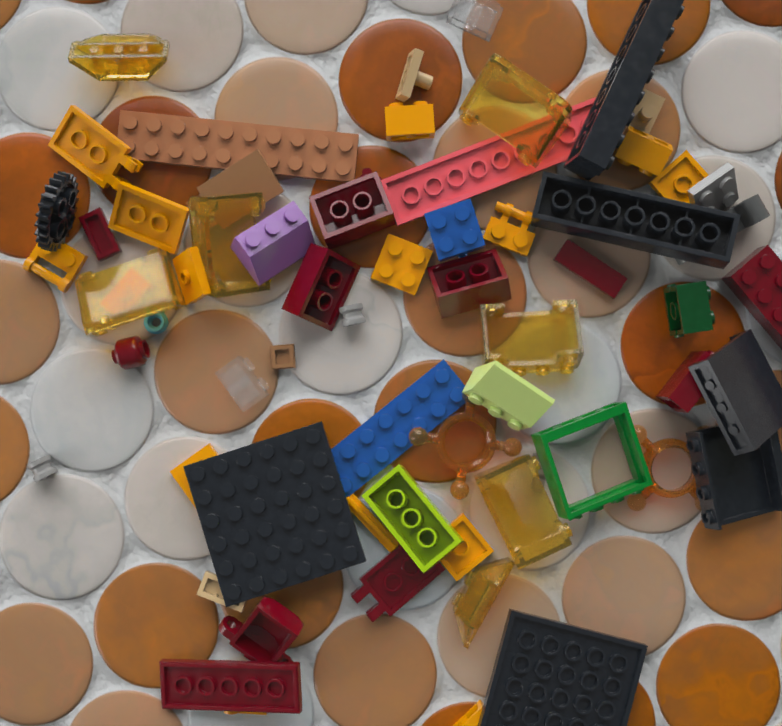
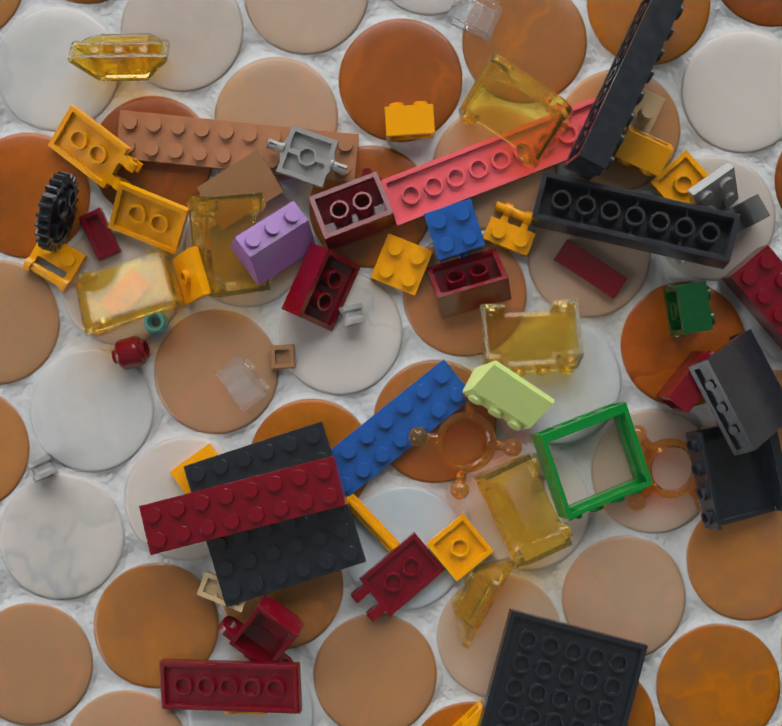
(243, 505): none -> dark red brick
(307, 156): none -> light grey plate
(412, 76): tan tile -> none
(412, 518): lime brick -> none

